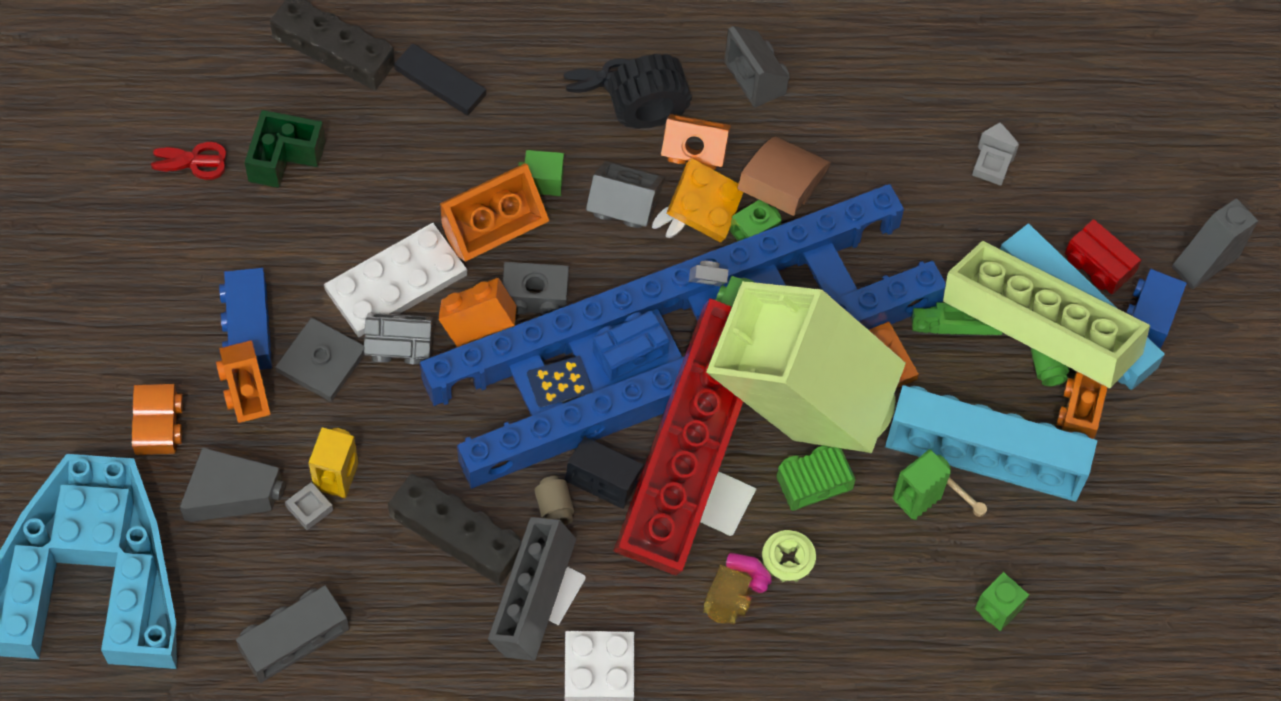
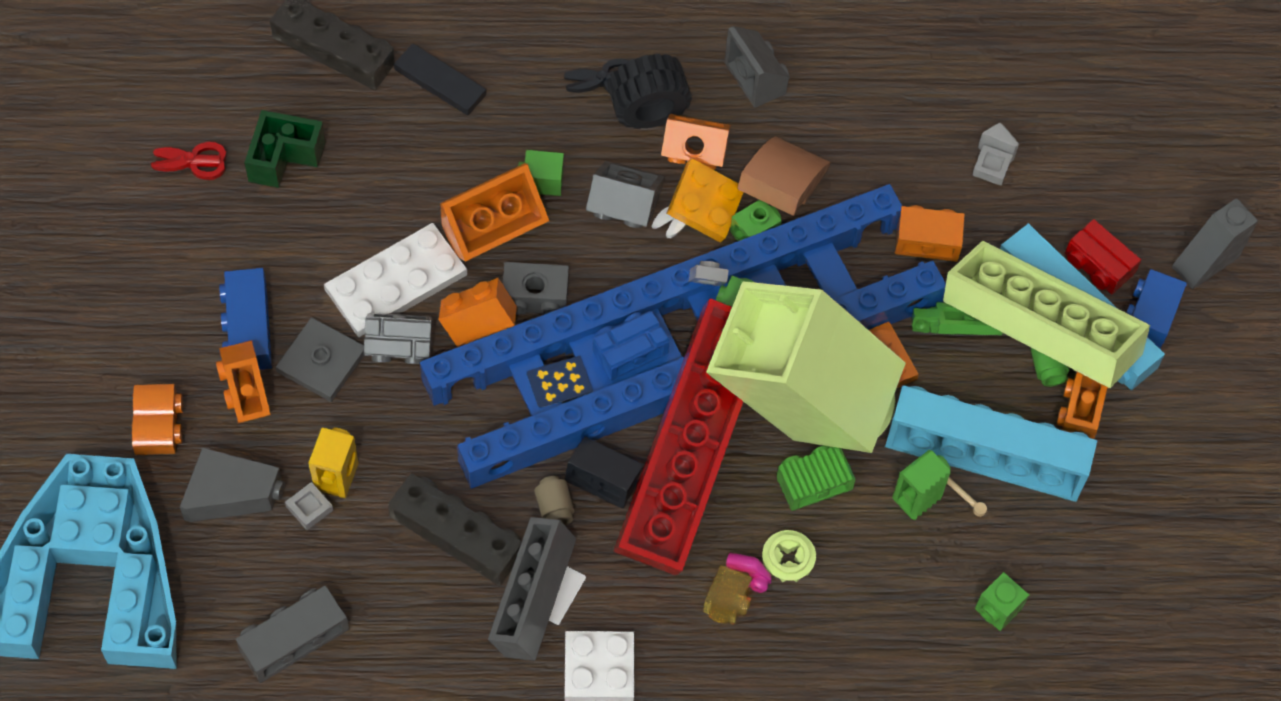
(727, 503): white sticker -> none
(929, 233): none -> orange brick

